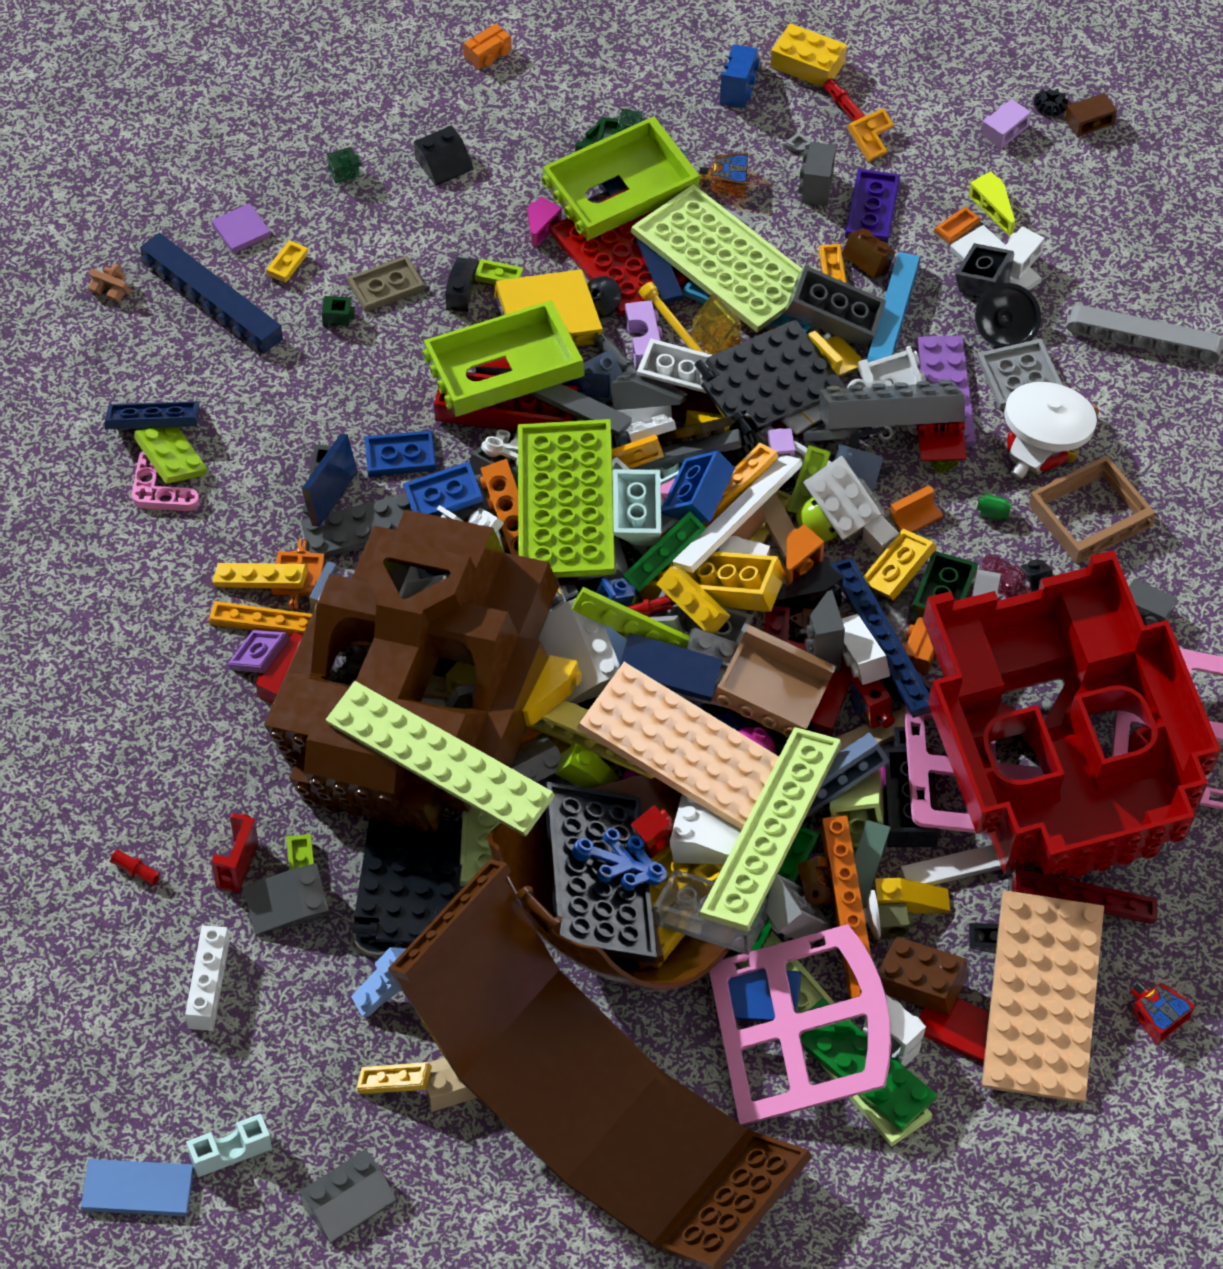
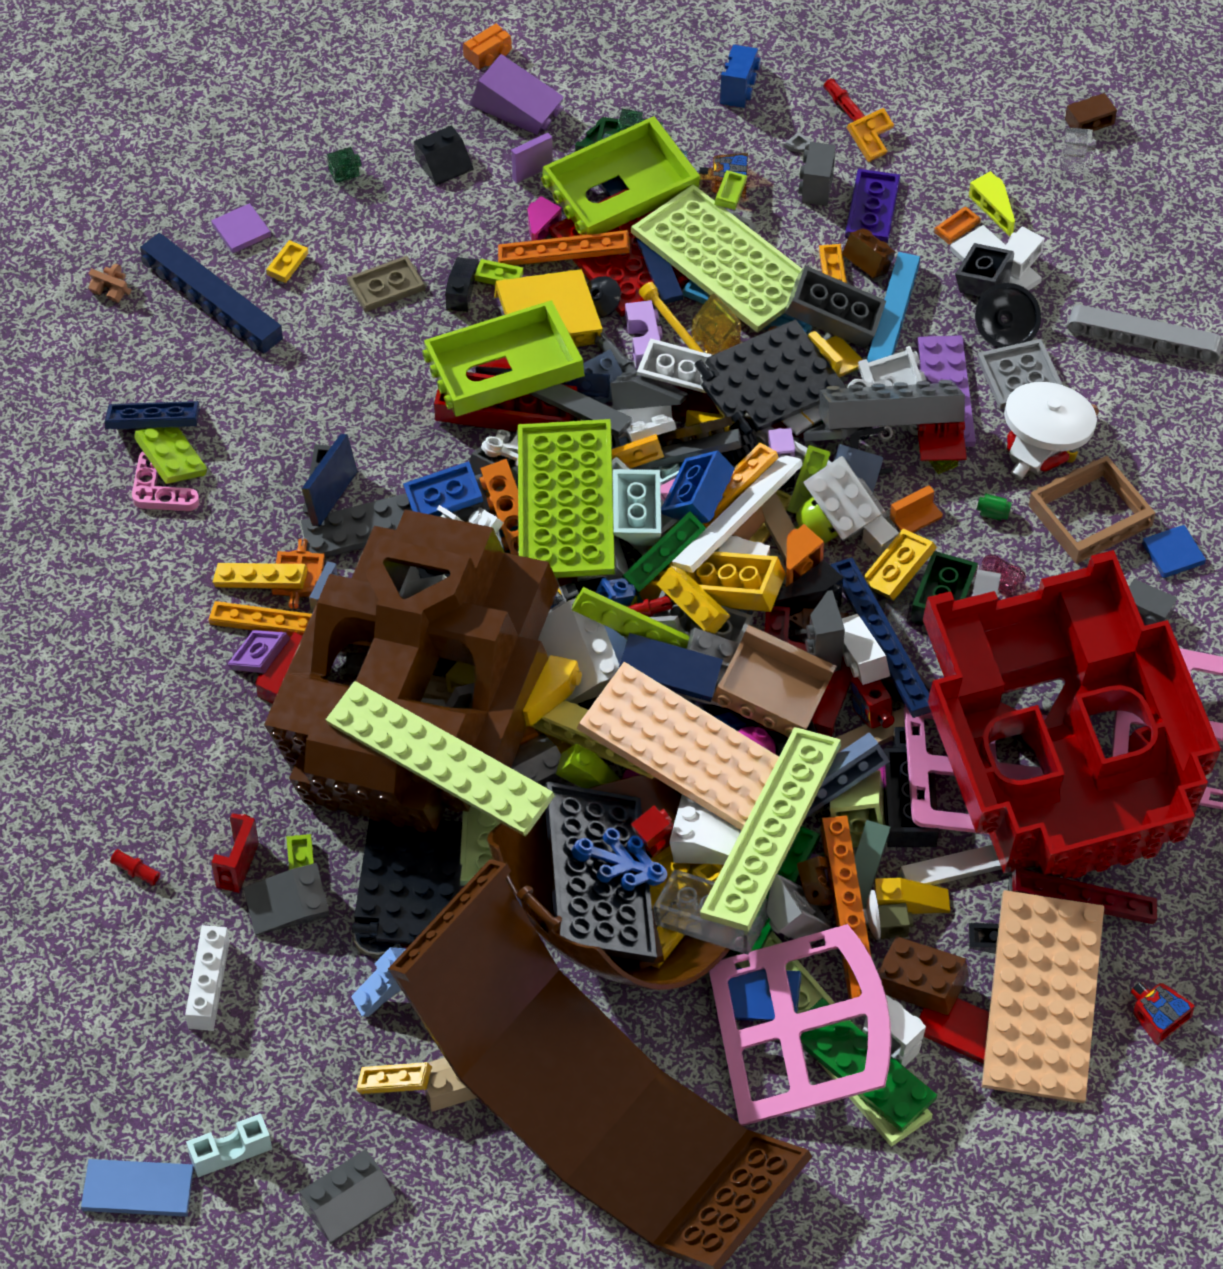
(337, 311): dark green brick -> none
(400, 453): blue tile -> none
(516, 96): none -> medium lavender slope
(531, 157): none -> medium lavender tile
(564, 248): none -> orange tile
(730, 190): none -> lime tile
(808, 55): yellow brick -> none
(919, 647): orange brick -> none
(1005, 123): lavender brick -> none
(1035, 571): black bracket -> none
(1050, 108): black gear -> none
(1077, 151): none -> clear brick
(1173, 551): none -> blue tile

